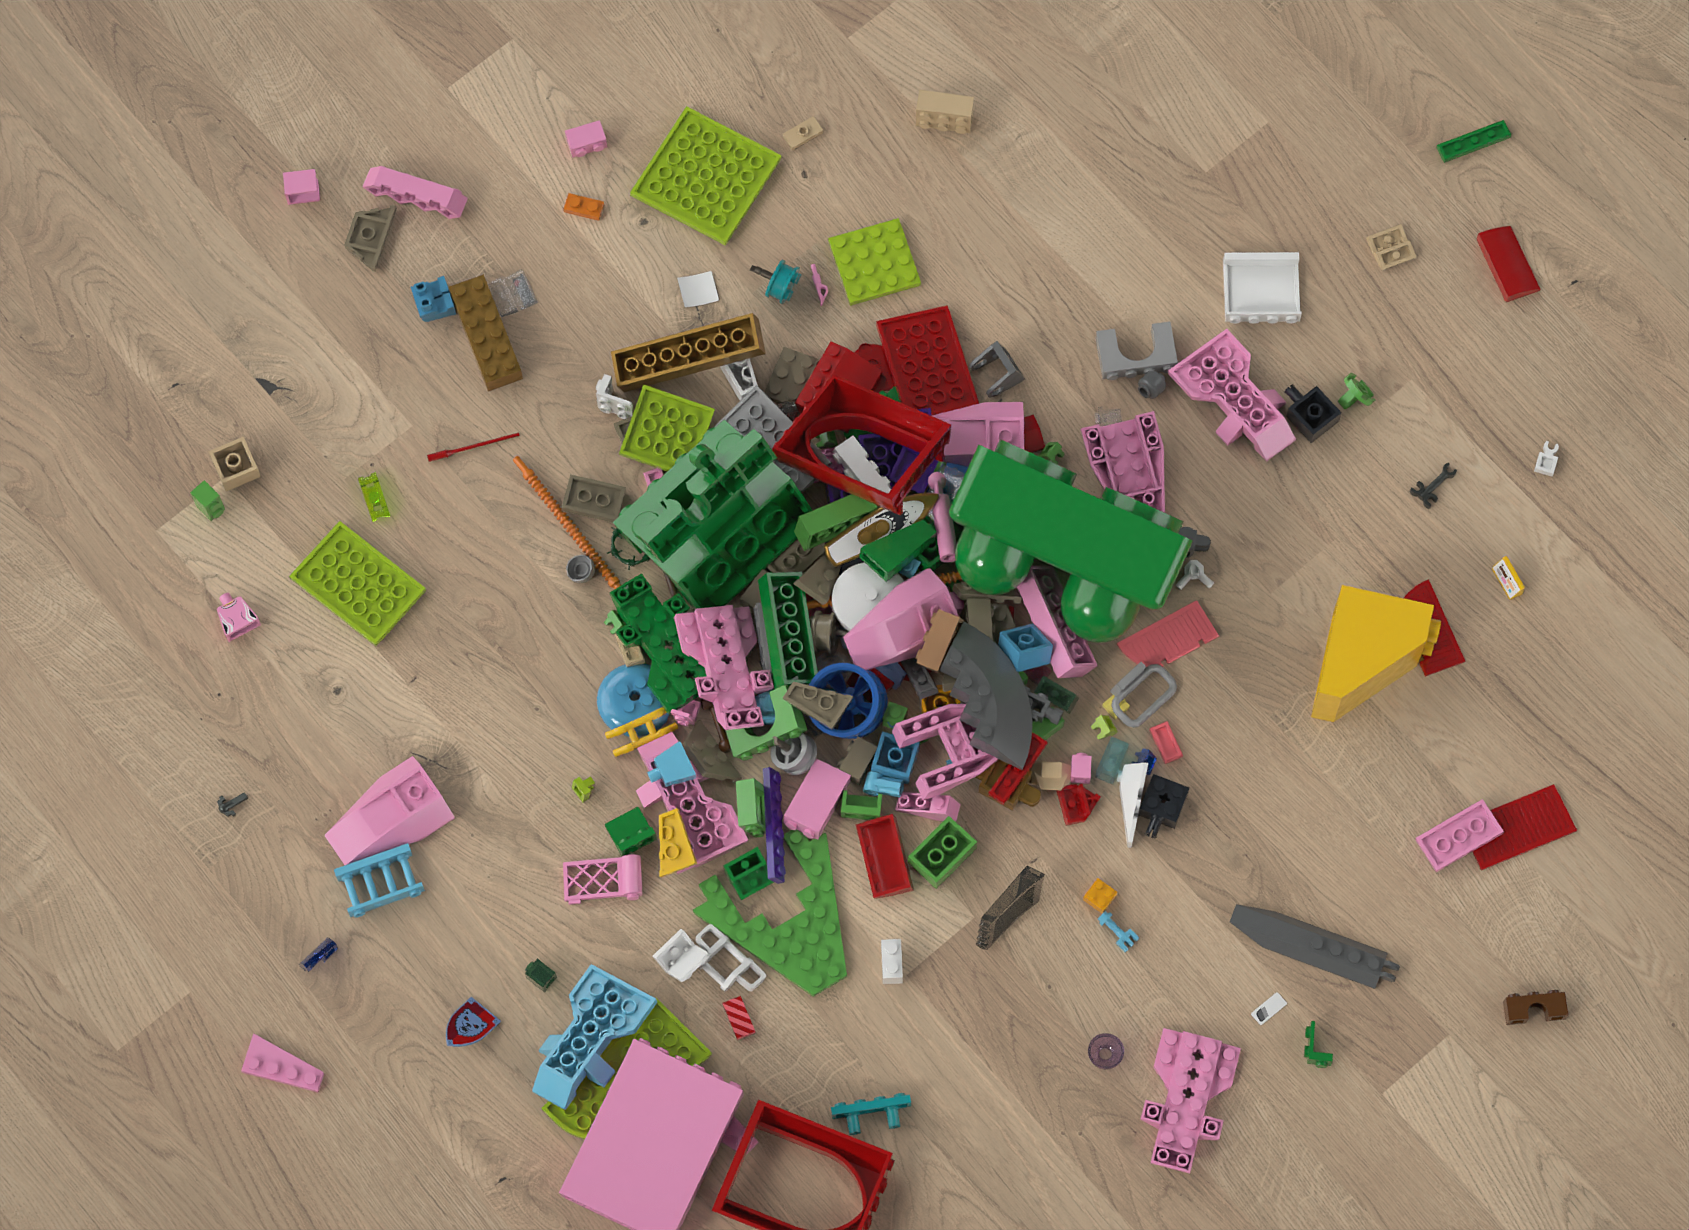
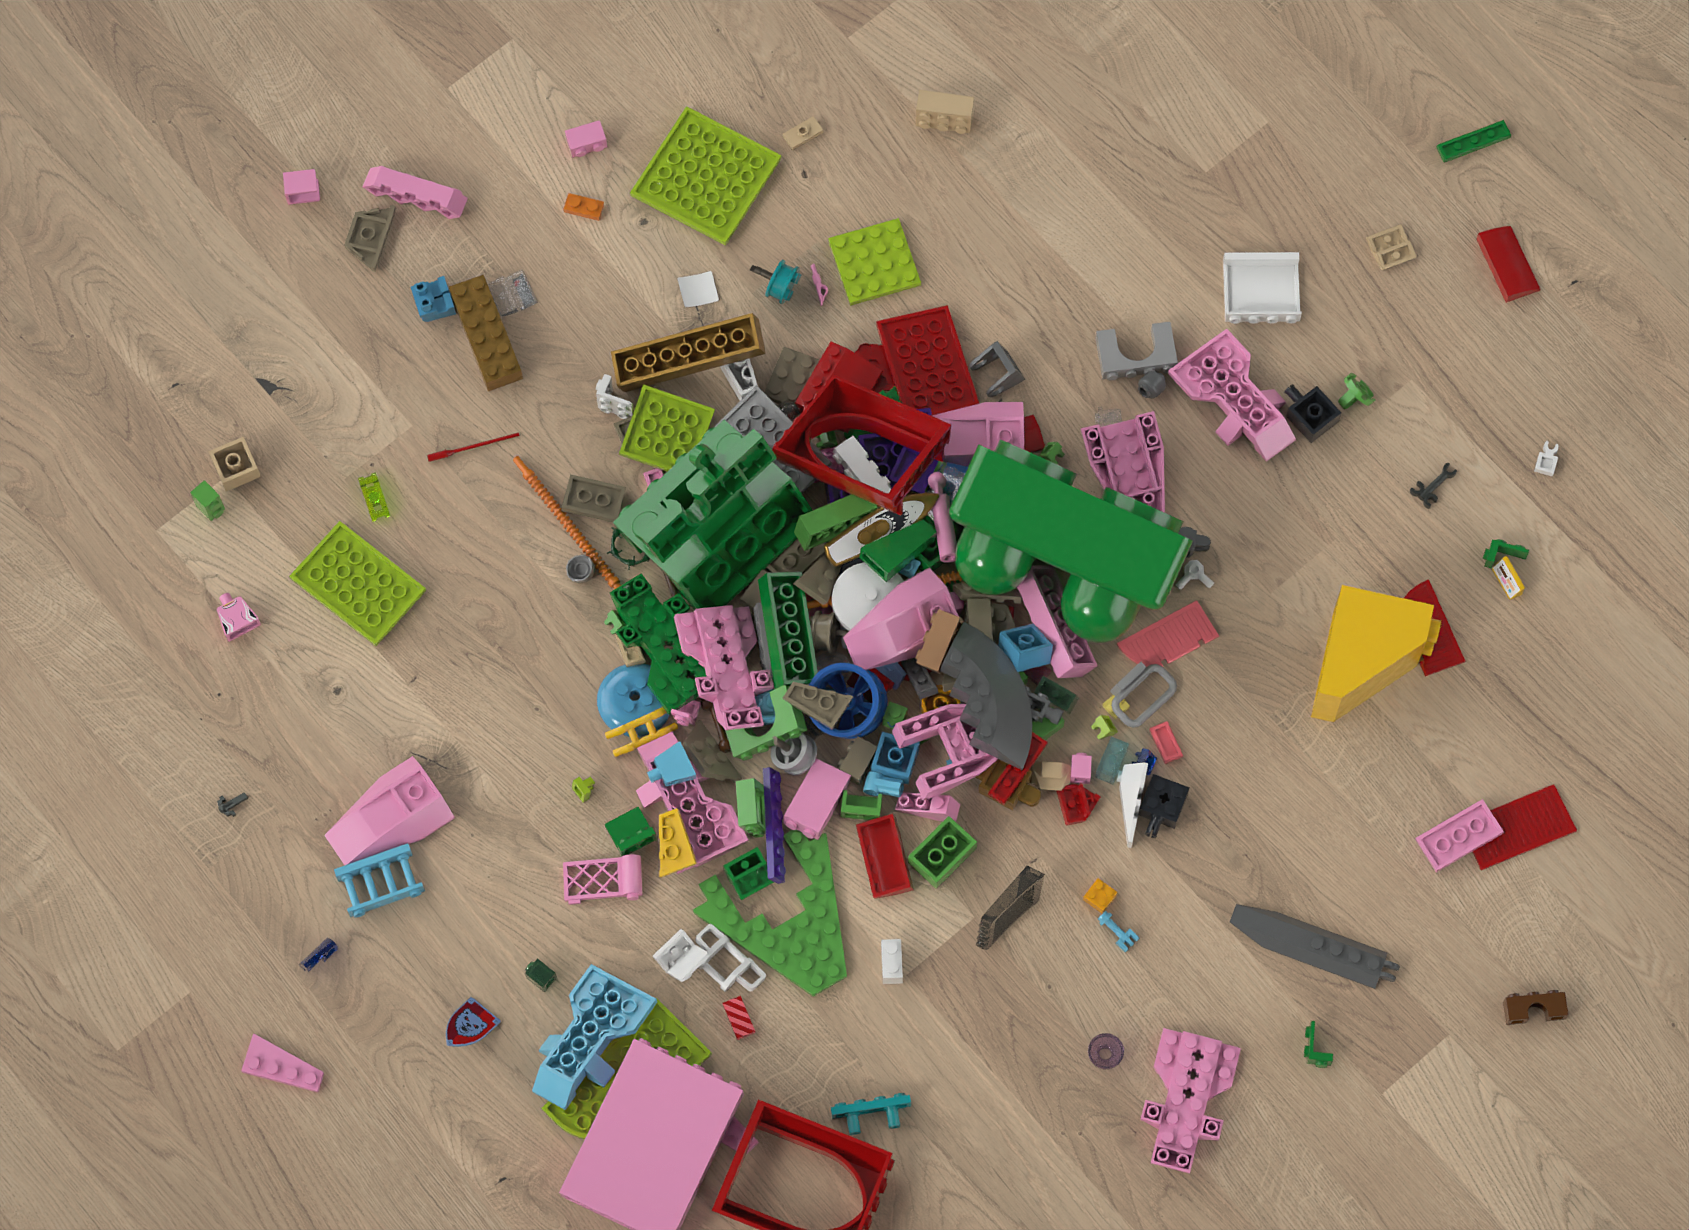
(1269, 1008): white sticker -> none
(1501, 546): none -> green bracket

